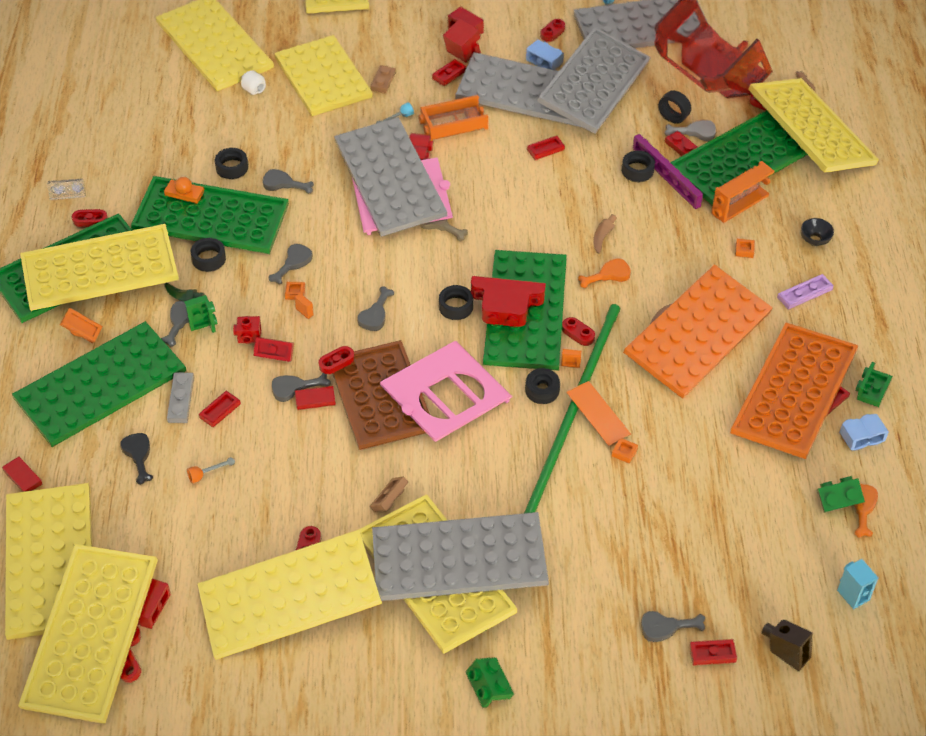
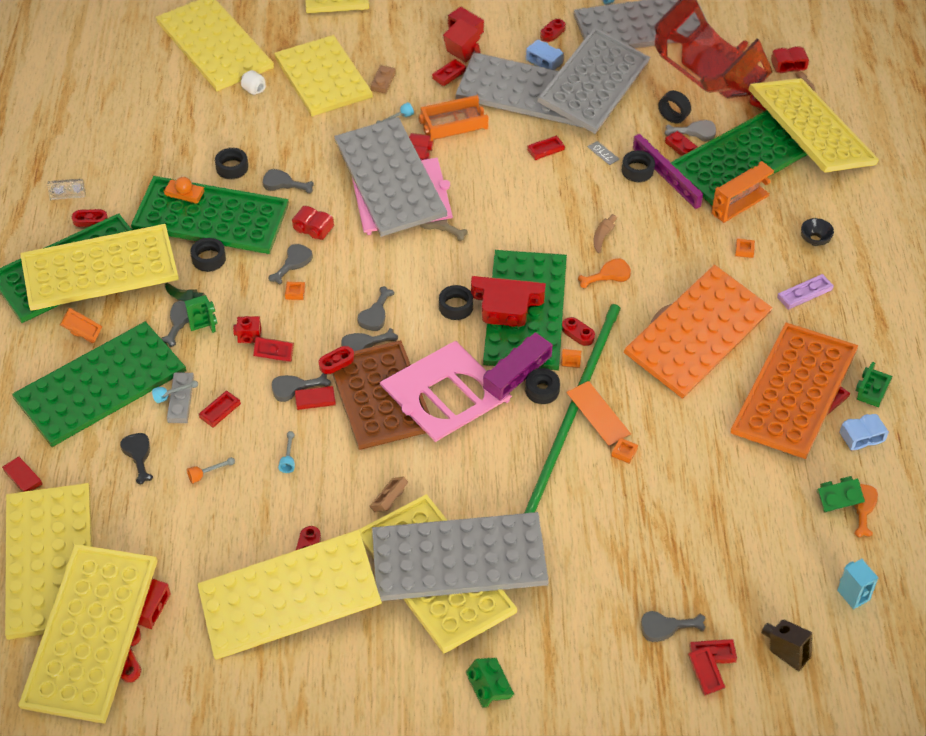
(161, 394): none -> hinge
(284, 461): none -> medium azure hinge
(304, 306): orange tile -> none
(313, 222): none -> red brick
(361, 341): none -> dark grey piece
(517, 365): none -> magenta brick
(603, 152): none -> light grey sticker
(706, 670): none -> red tile
(789, 59): none -> red brick

